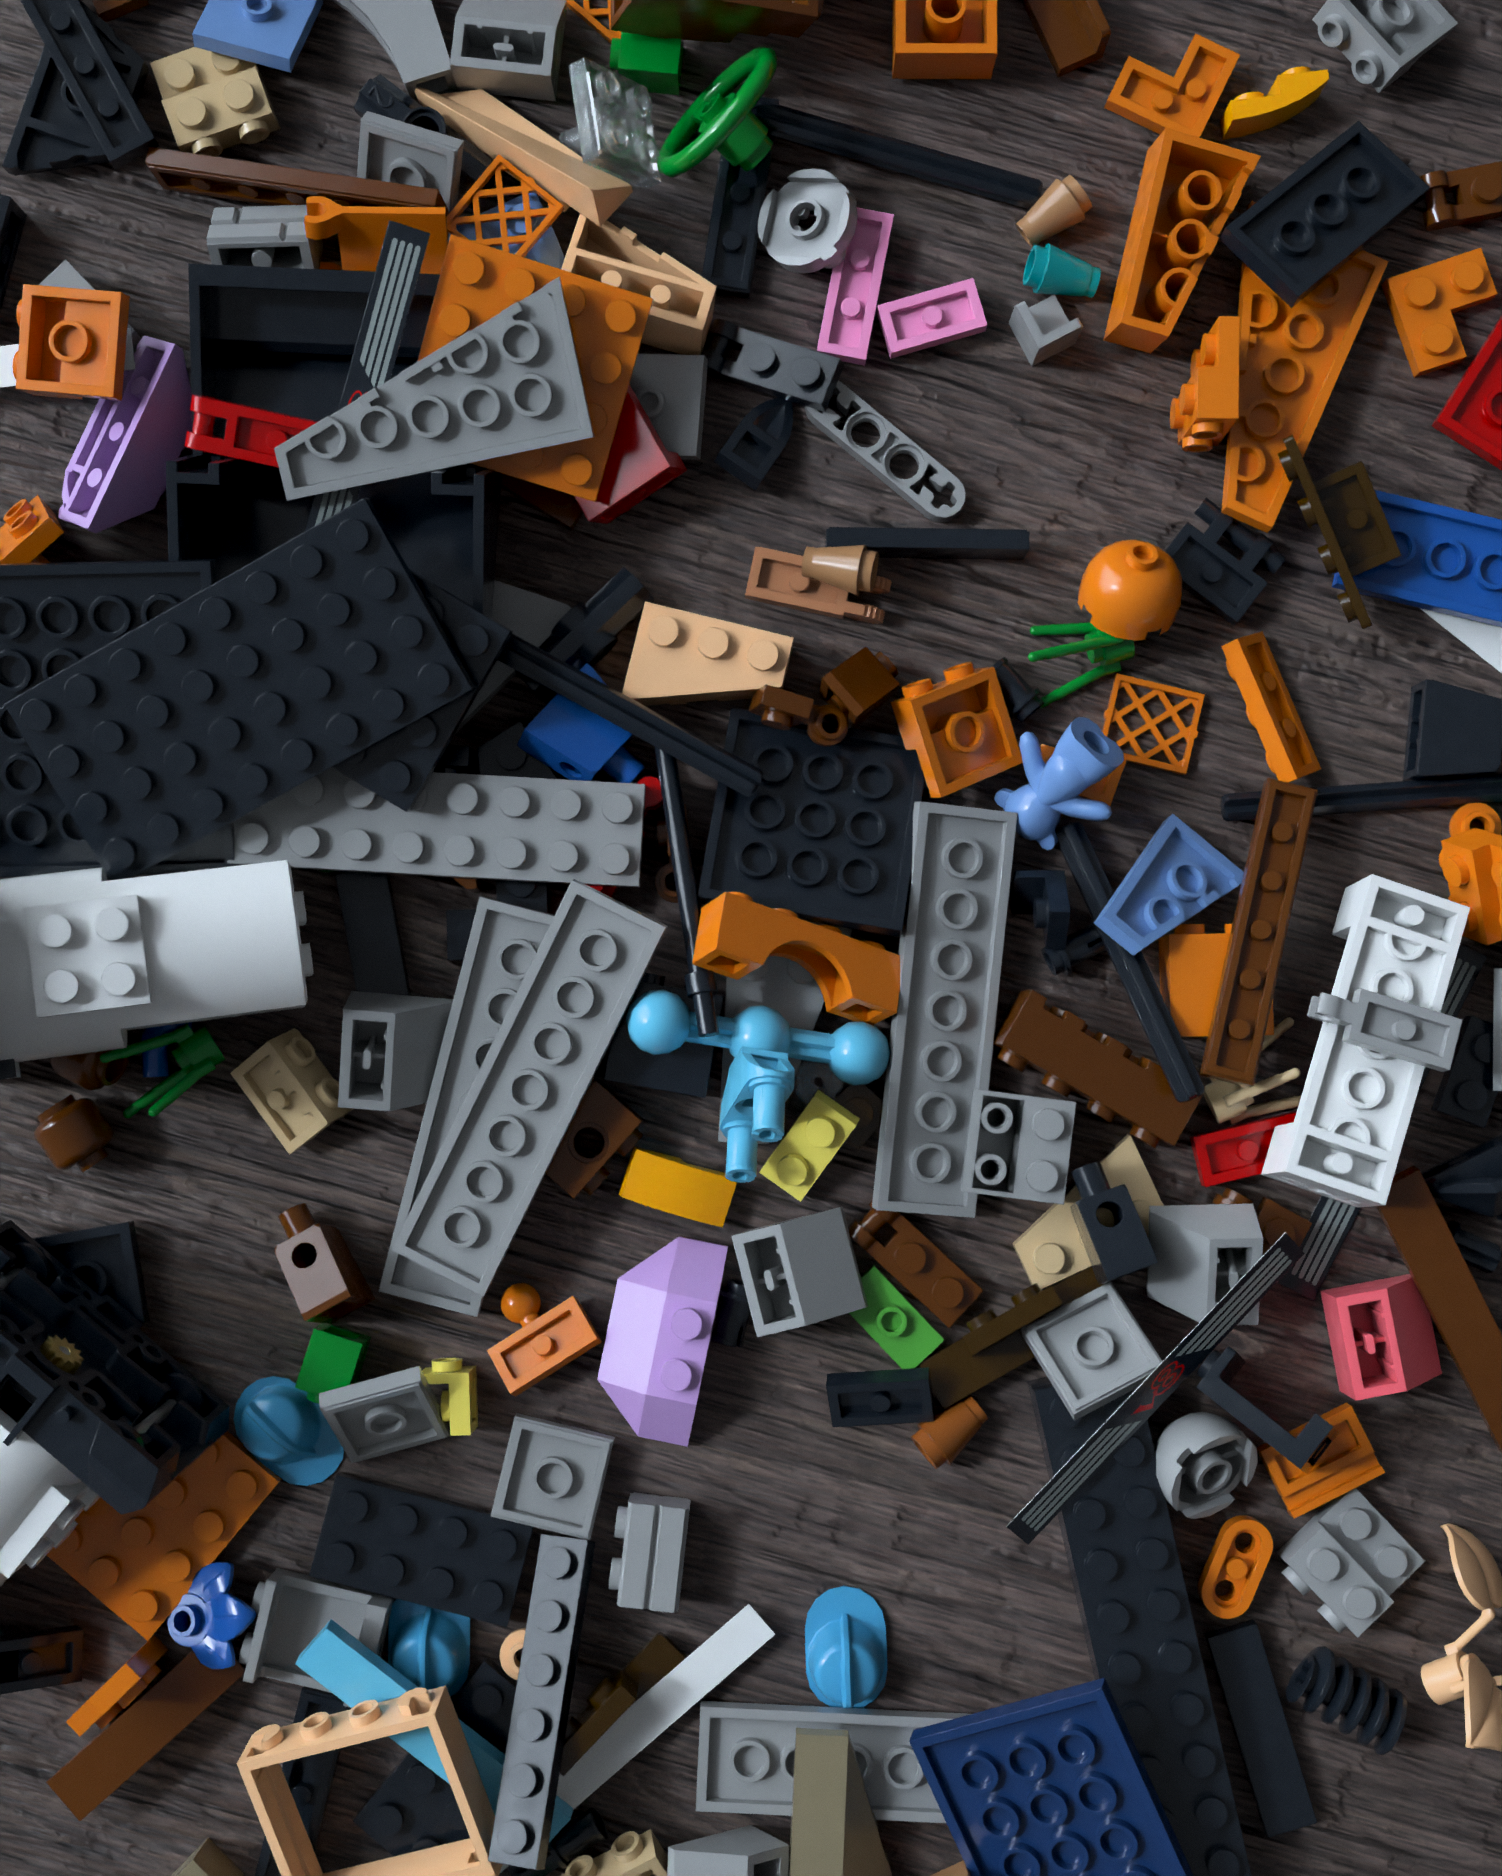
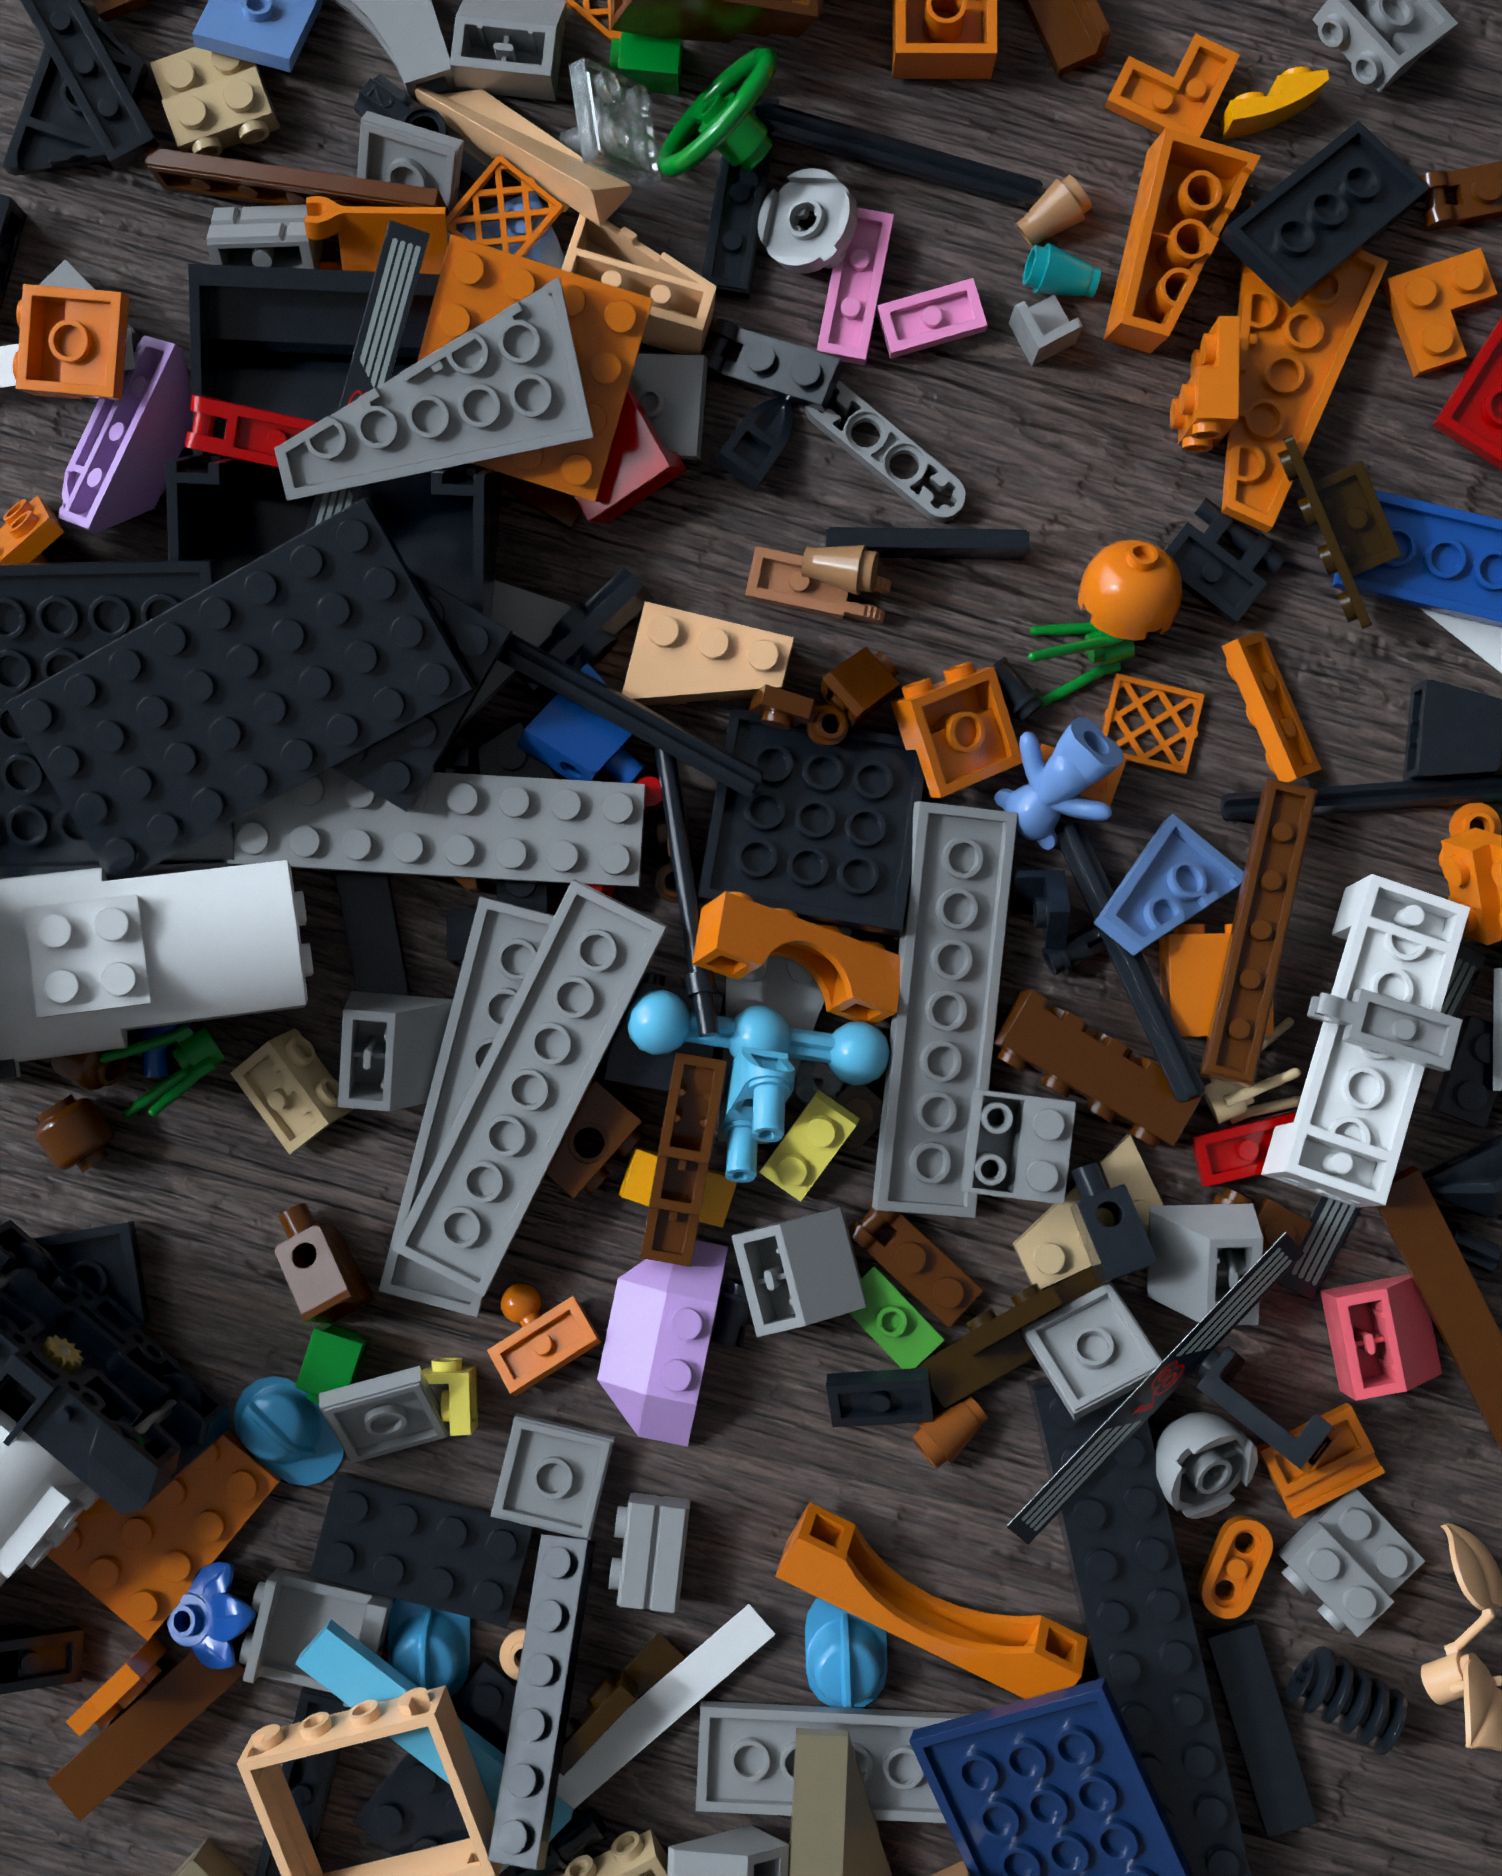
(683, 1159): none -> reddish brown slope
(1013, 1652): none -> orange arch

